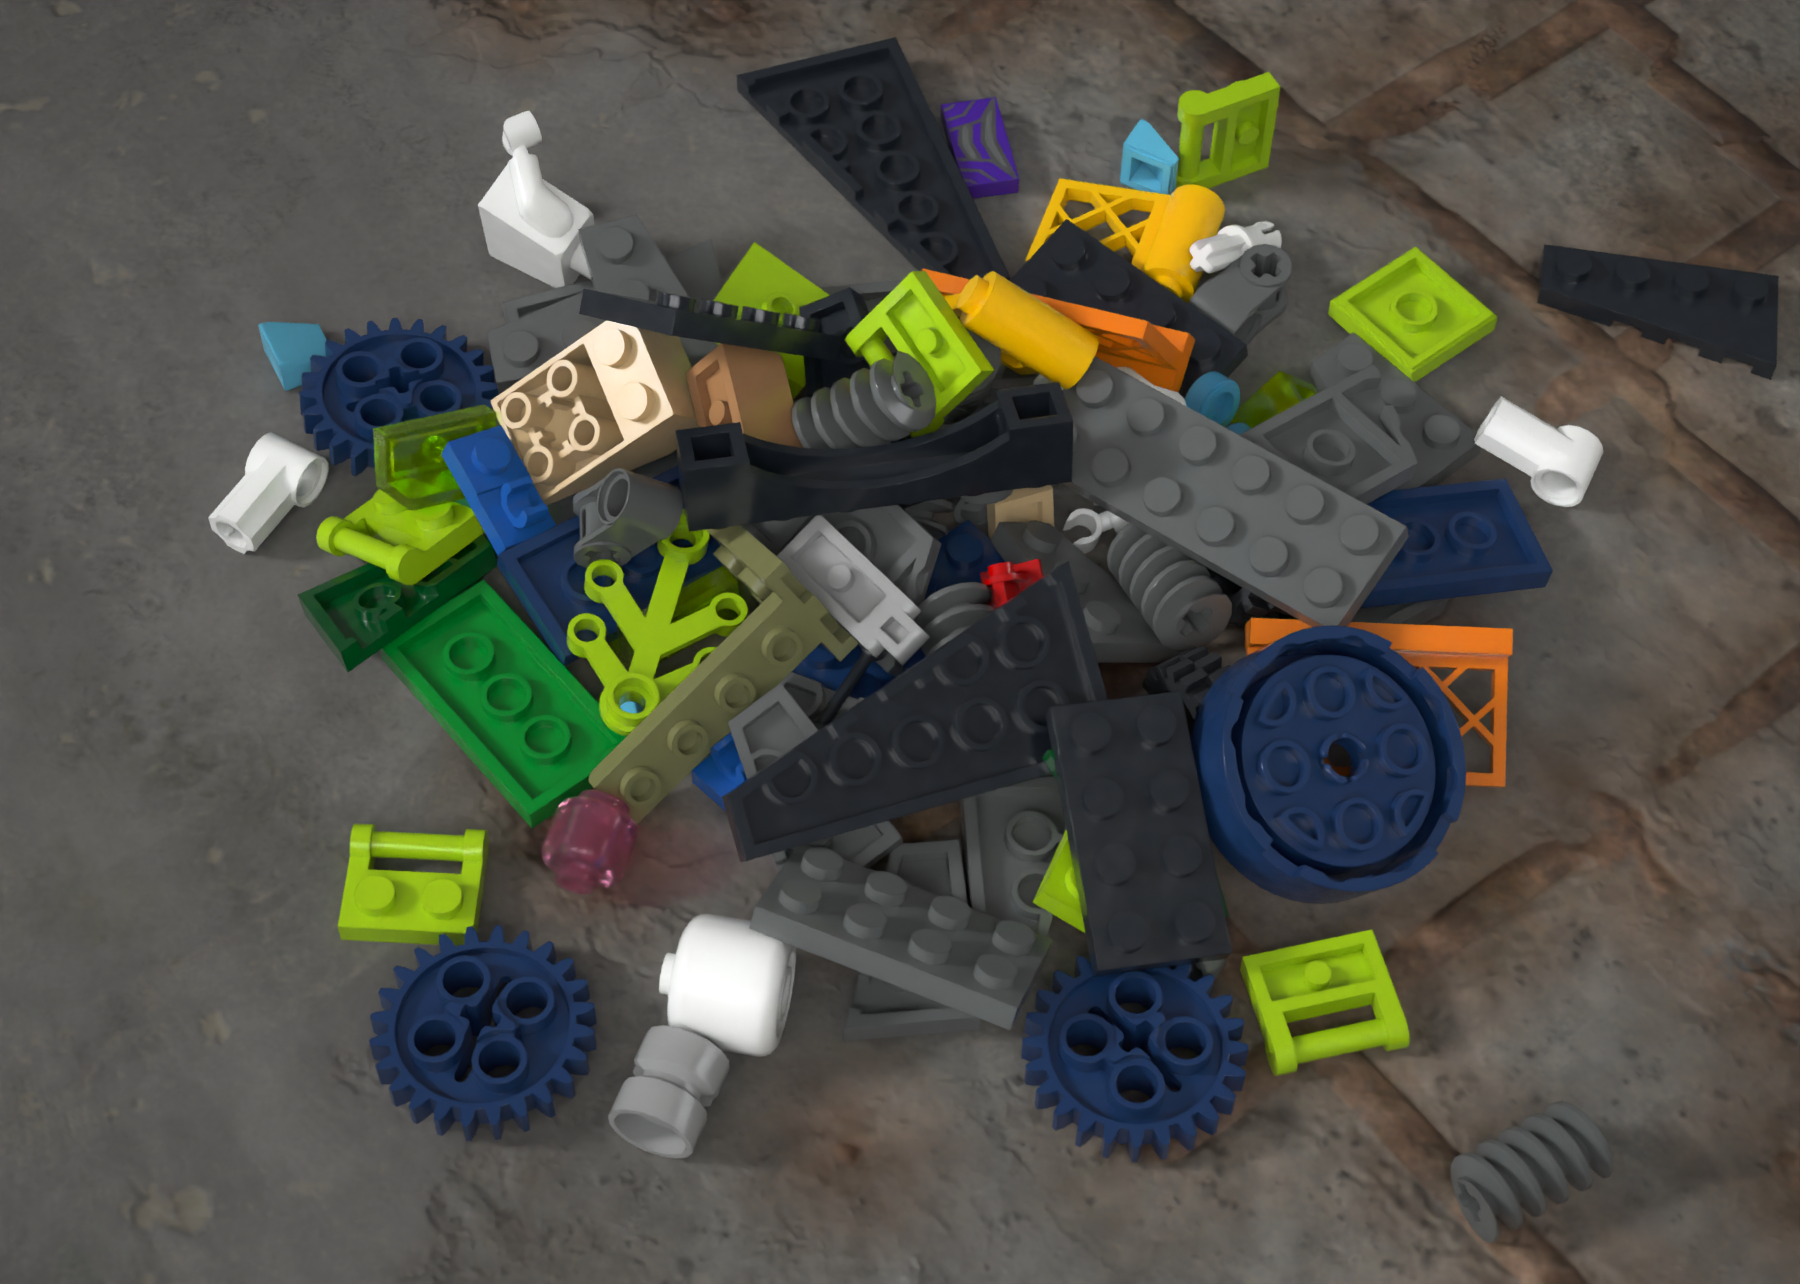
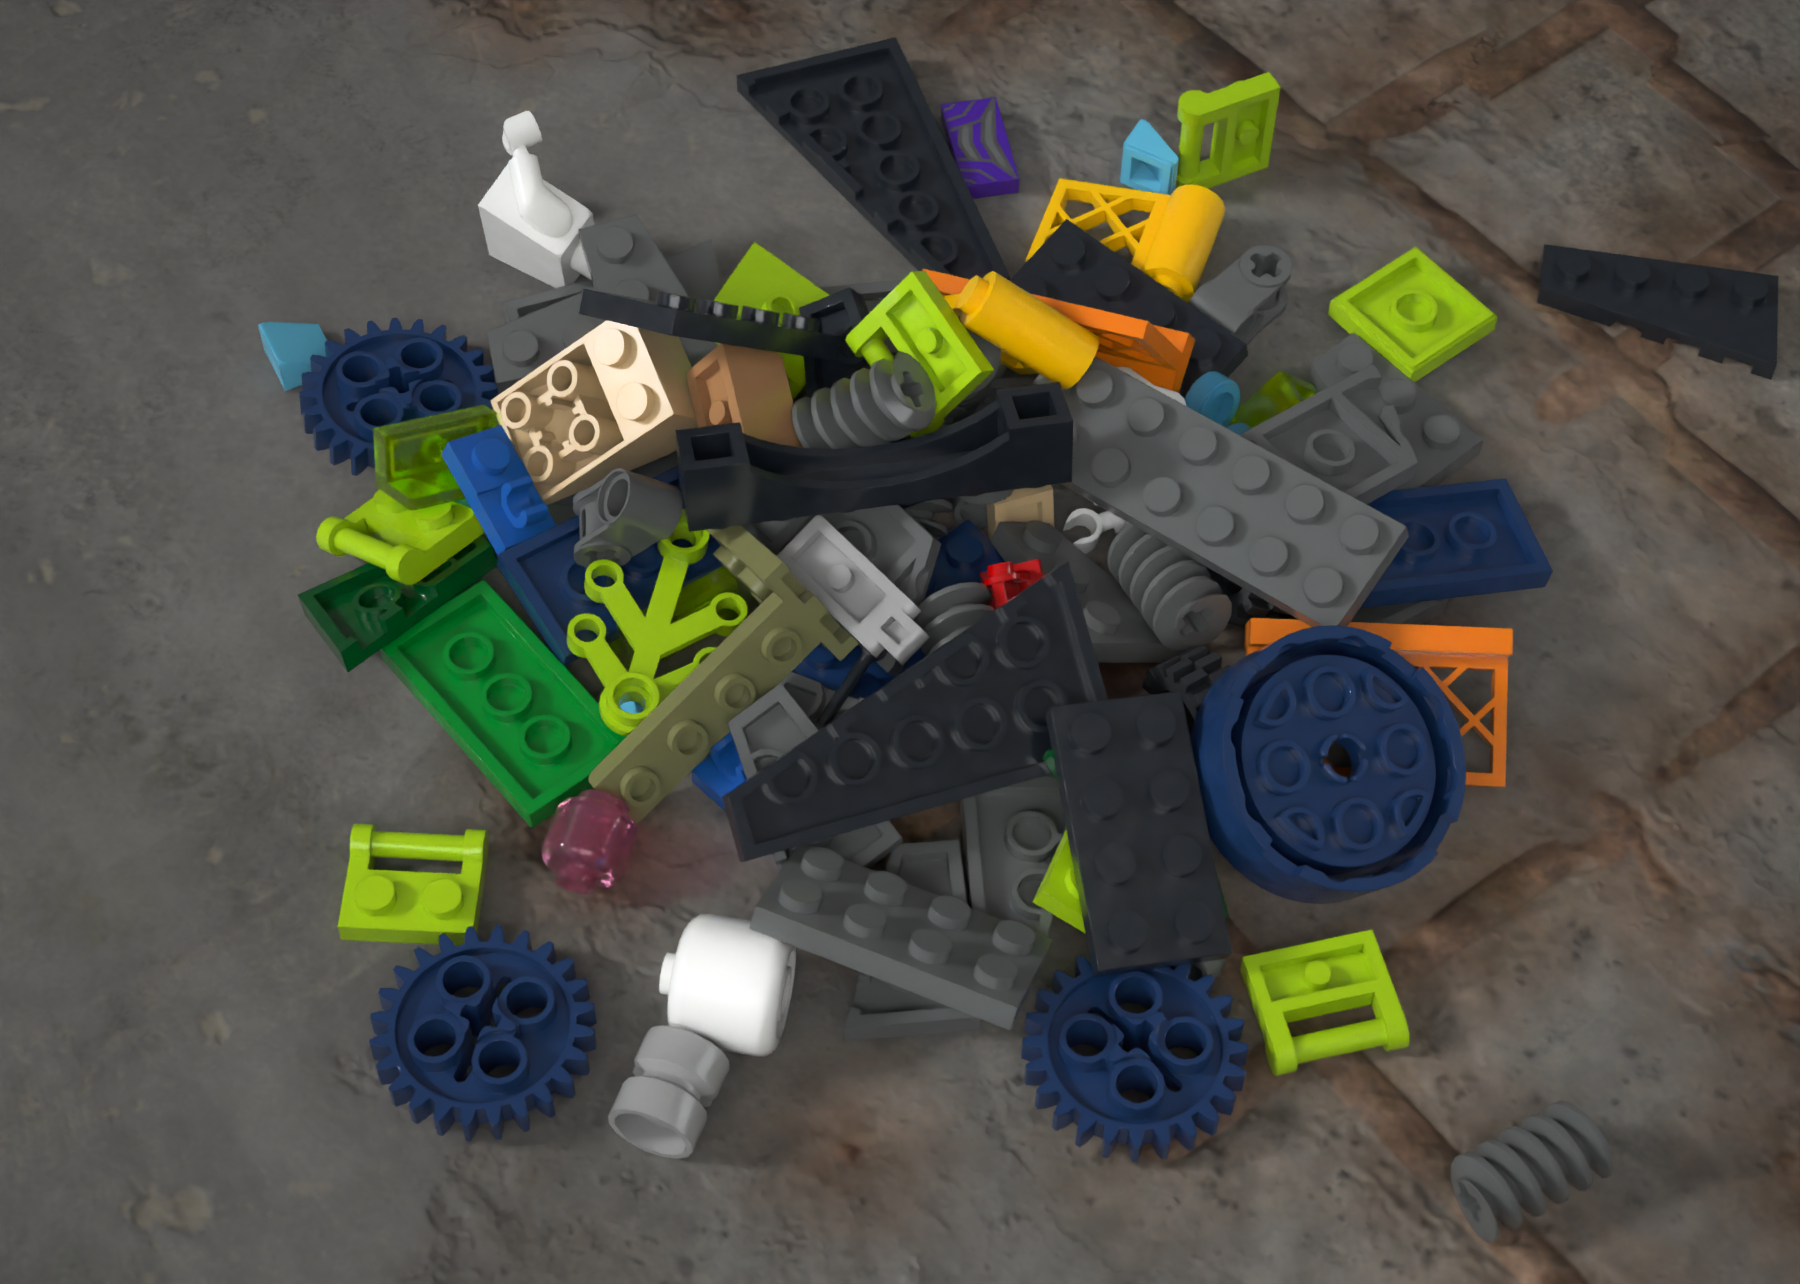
(274, 481): white piece -> none
(1229, 244): white axle -> none
(1556, 459): white piece -> none

